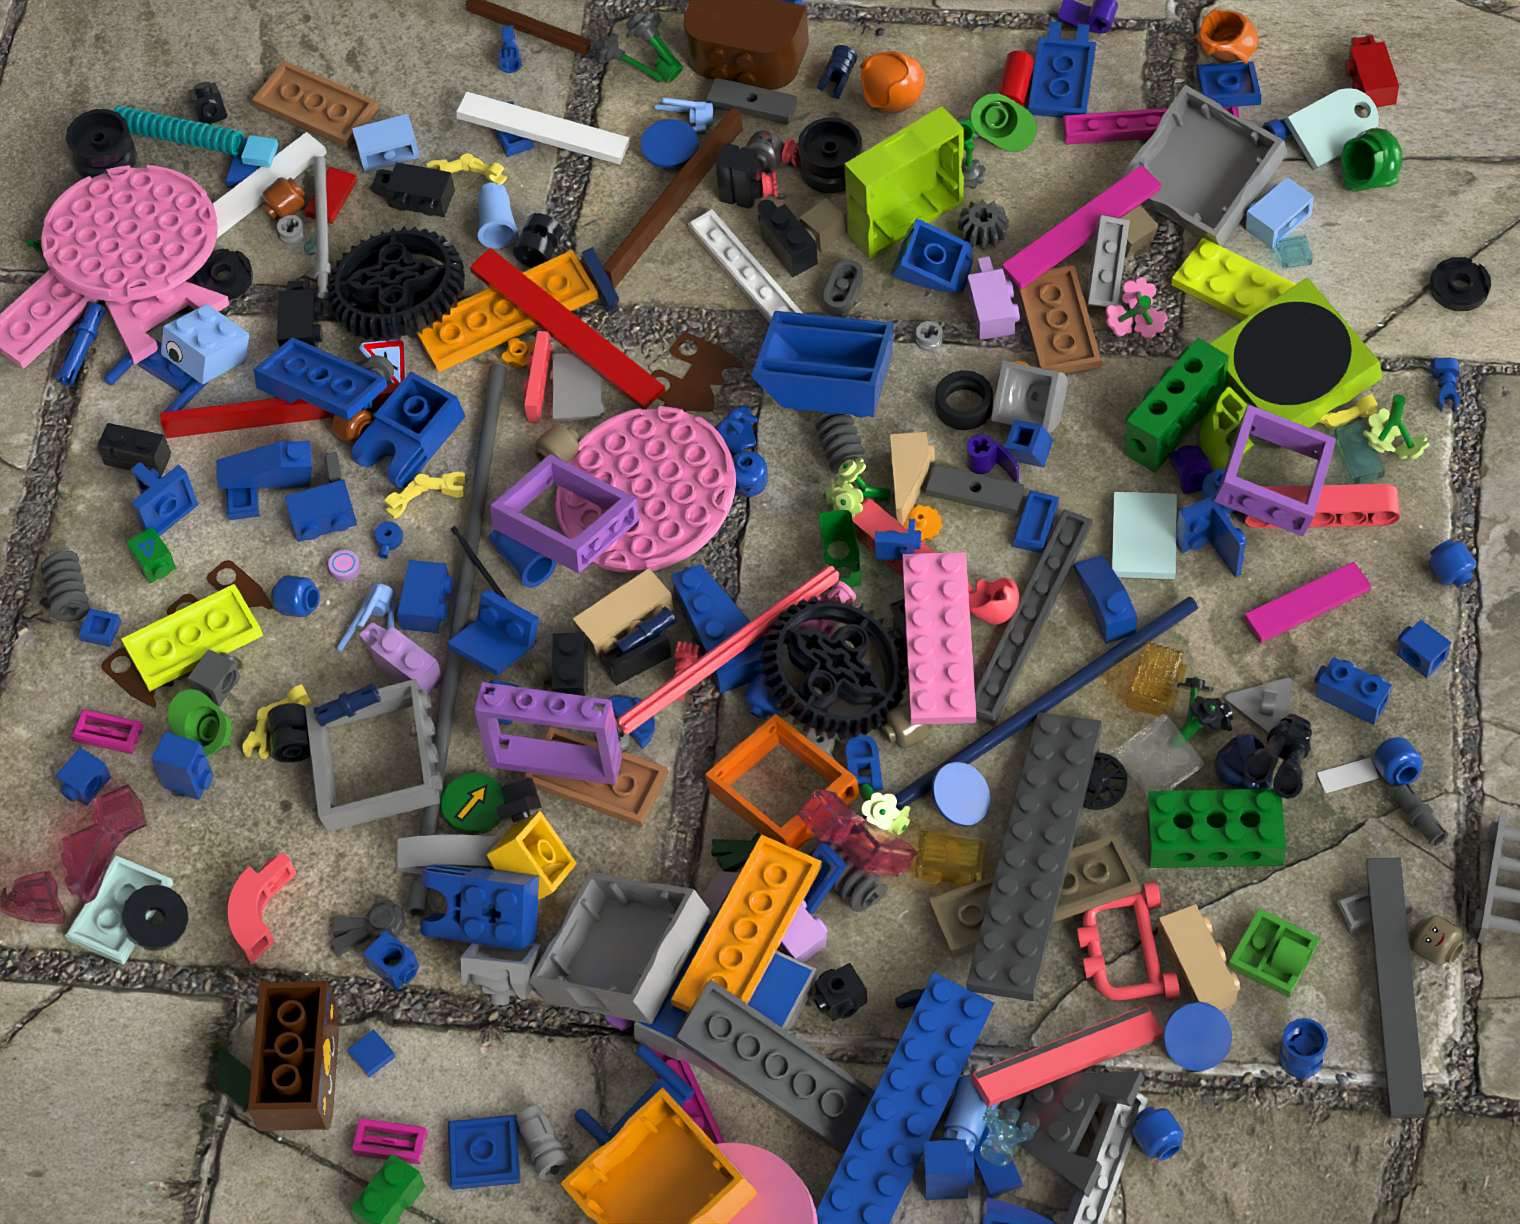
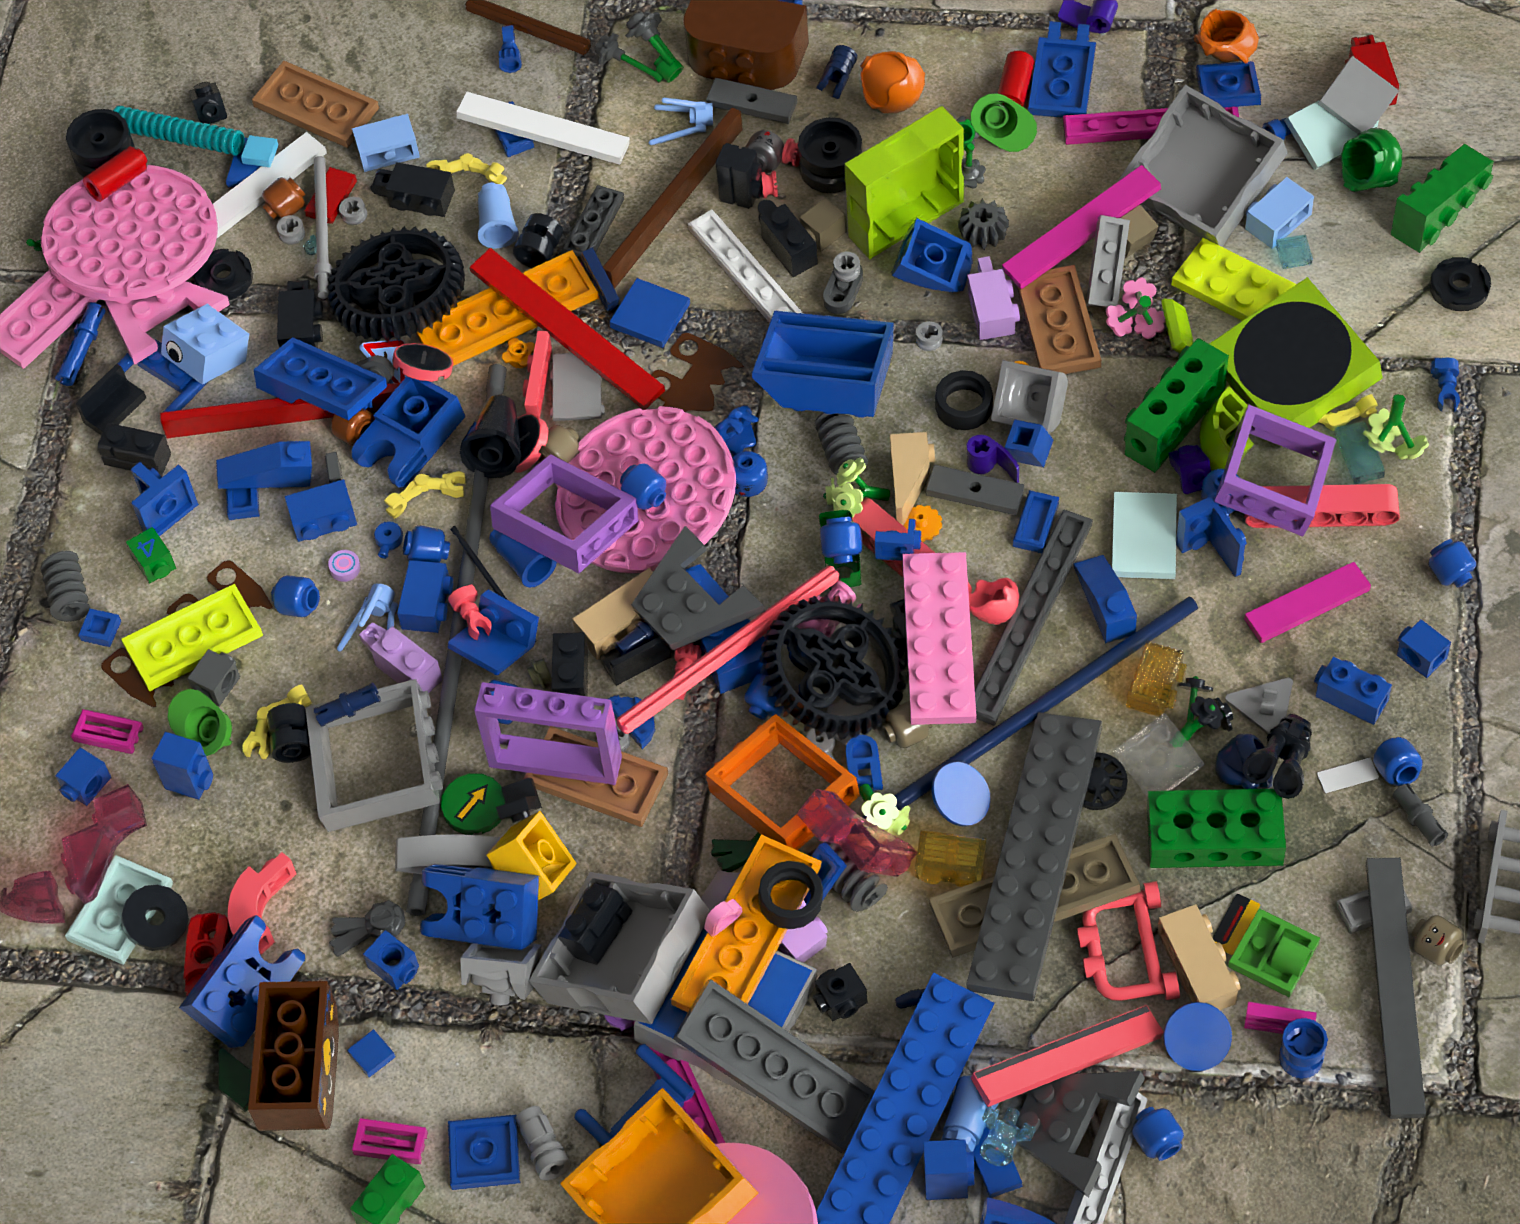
(109, 400): none -> black panel
(115, 173): none -> red brick
(201, 946): none -> red piece
(237, 973): none -> blue brick
(351, 203): none -> light grey bush
(422, 362): none -> tile
(426, 544): none -> blue head
(463, 601): none -> coral piece
(493, 439): none -> black cone
(532, 434): none -> tile
(594, 221): none -> dark grey tile
(595, 923): none -> black brick
(644, 485): none -> blue head
(649, 312): none -> blue tile
(669, 143): blue piece -> none
(680, 607): none -> dark grey wing
(722, 916): none -> bright pink tile
(790, 871): none -> black tyre
(840, 539): none -> blue head
(846, 258): none -> light grey bush
(1177, 325): none -> lime tile
(1235, 923): none -> sticker
(1273, 1018): none -> dark pink tile
(1358, 96): none -> light grey tile
(1440, 198): none -> green wedge

